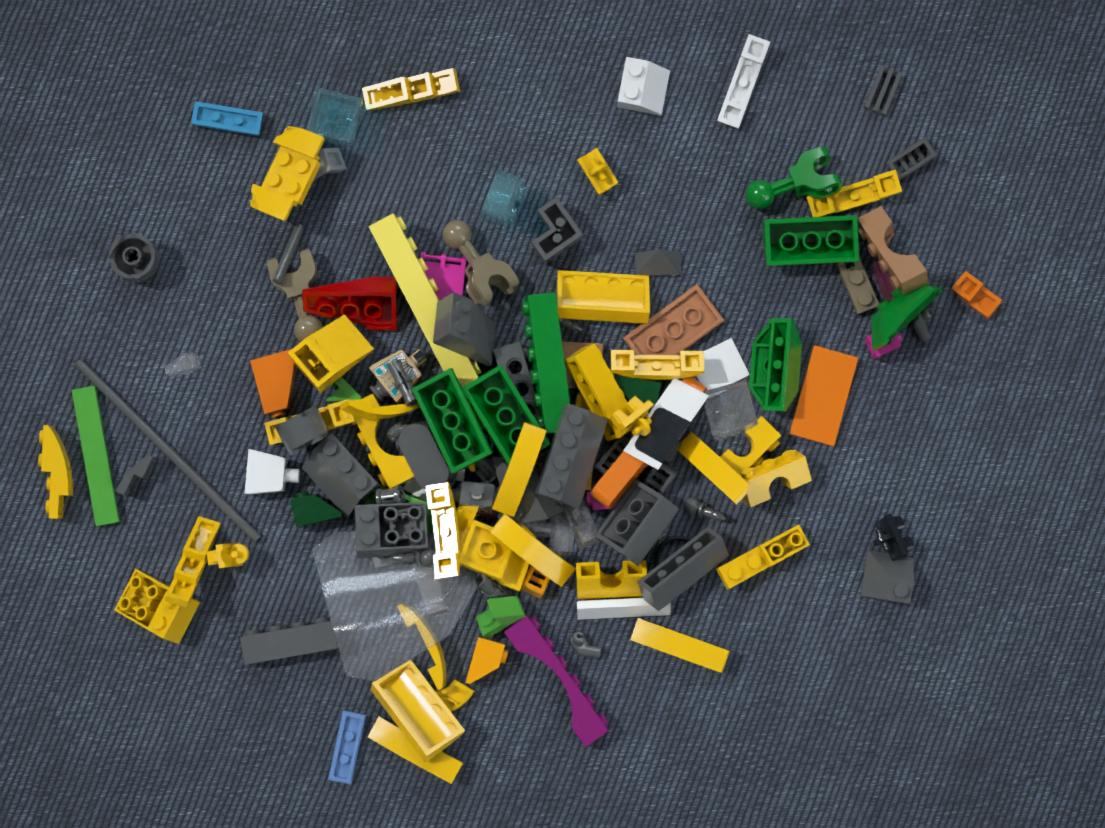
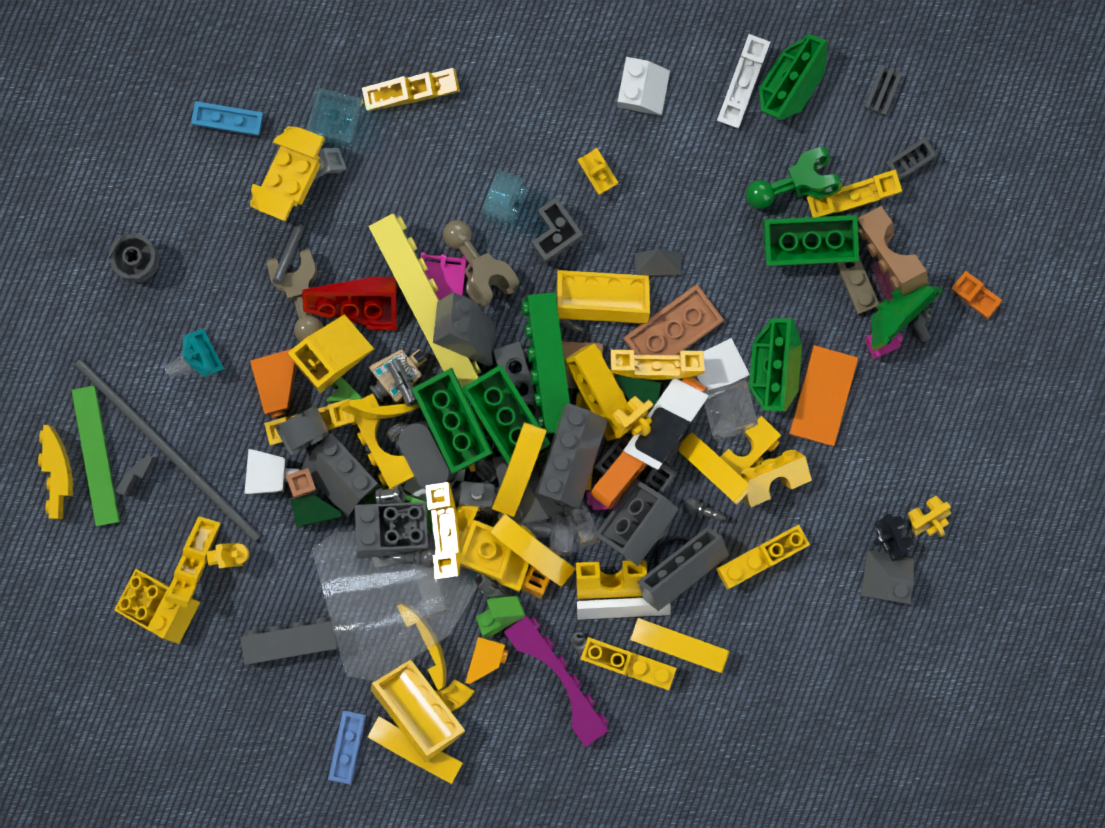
(200, 353): none -> teal slope
(300, 483): none -> nougat tile
(628, 663): none -> yellow slope
(793, 77): none -> green wedge
(932, 521): none -> yellow hips

